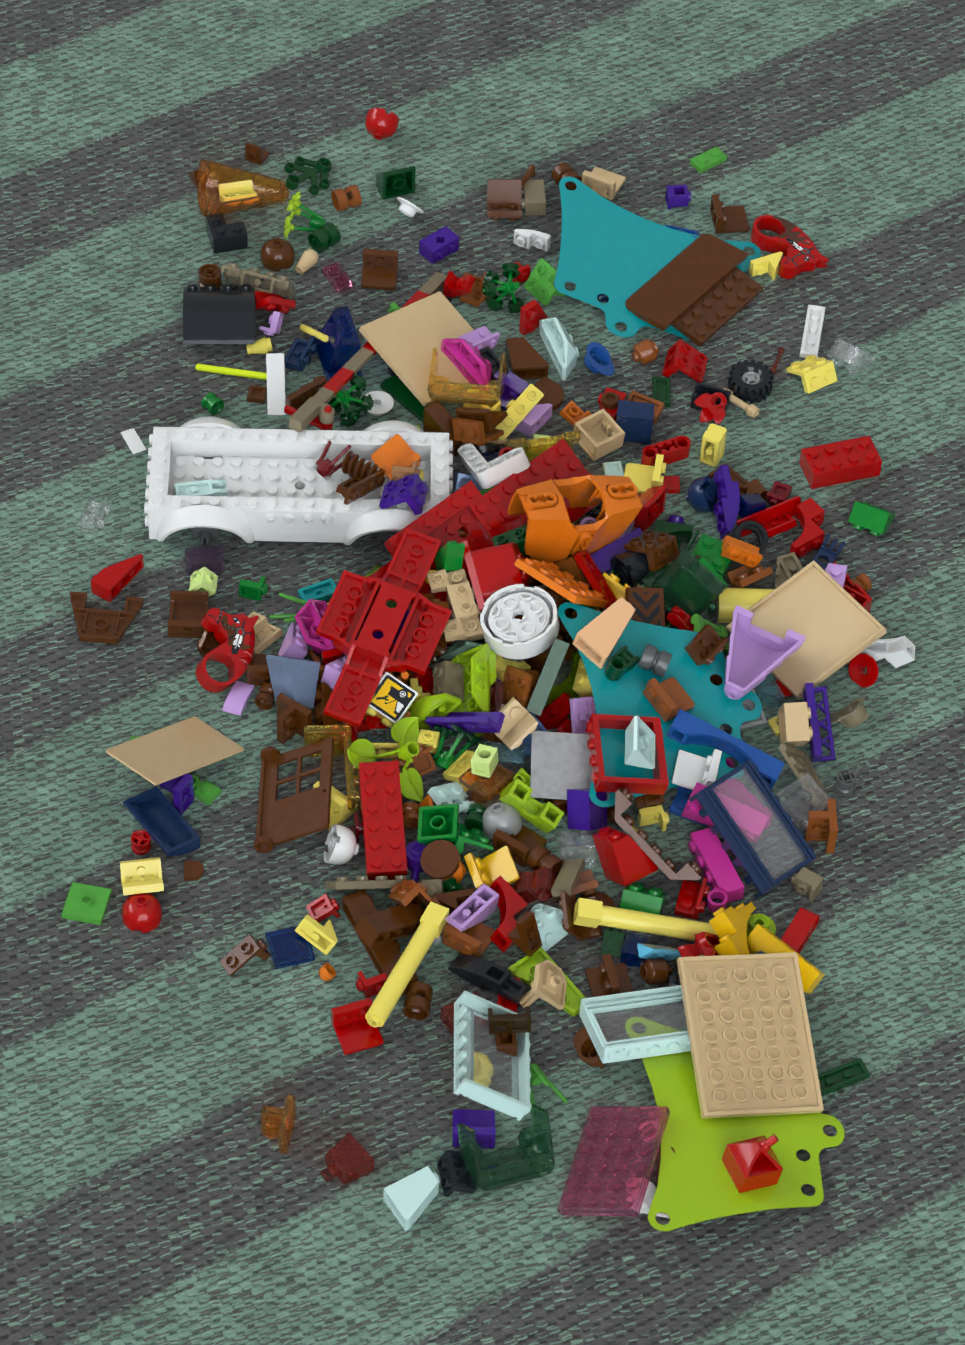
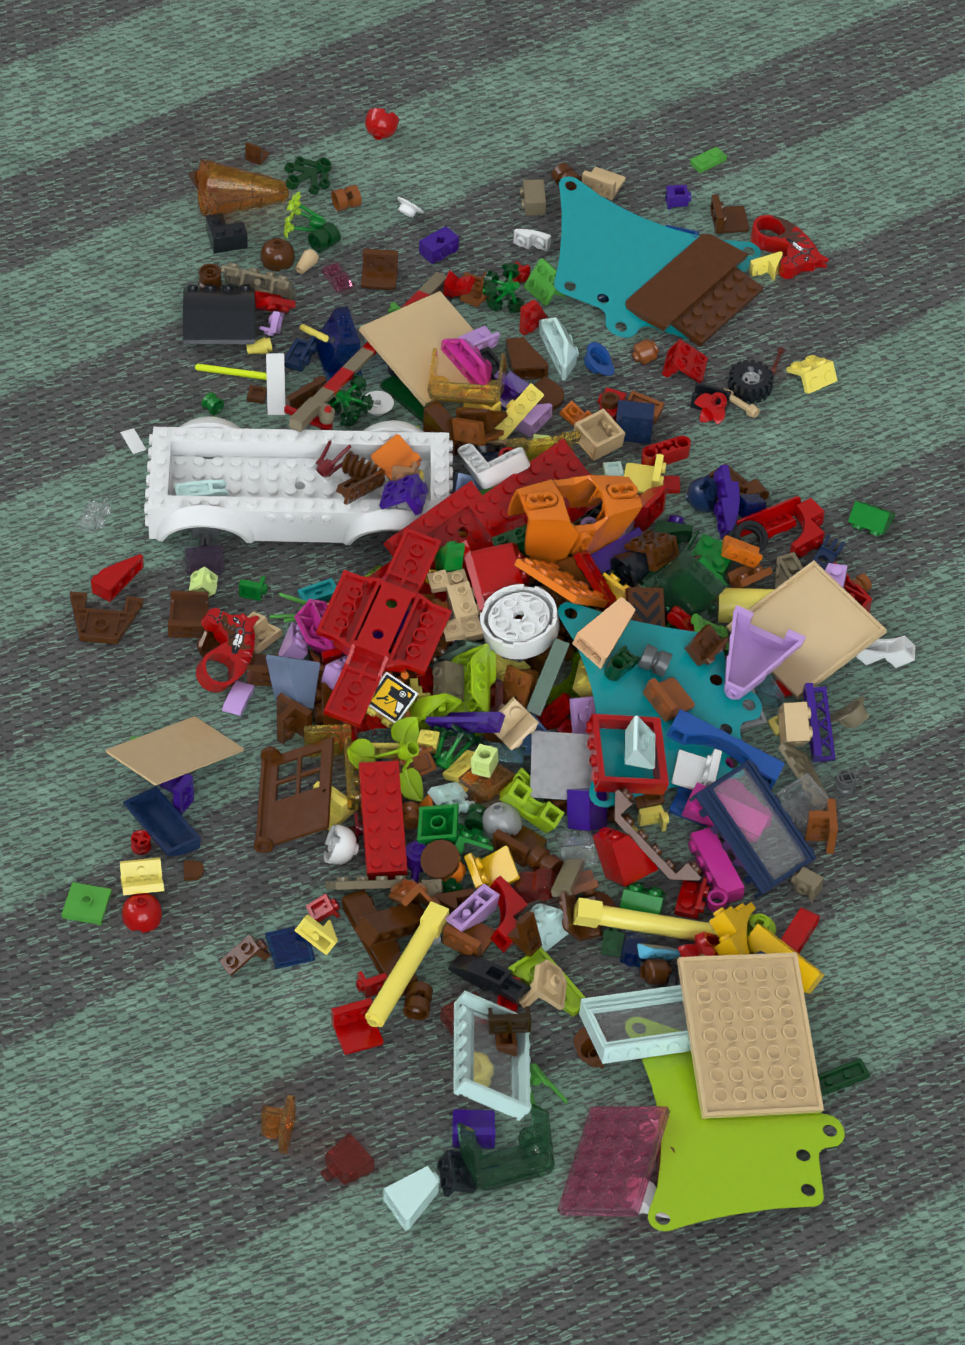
(205, 791): bright green plate -> none
(236, 190): light yellow bracket -> none
(266, 697): reddish brown wheel -> none
(327, 972): orange hinge -> none
(396, 182): dark green slope -> none
(504, 199): reddish brown bracket -> none
(530, 173): reddish brown piece -> none
(608, 978): reddish brown bracket -> none
(661, 390): dark green tile -> none
(713, 445): light yellow brick -> none
(752, 1163): red piece -> none
(779, 493): dark red bracket -> none
(812, 331): white tile -> none
(840, 462): red brick -> none
(850, 356): clear slope -> none
(857, 668): red piece -> none

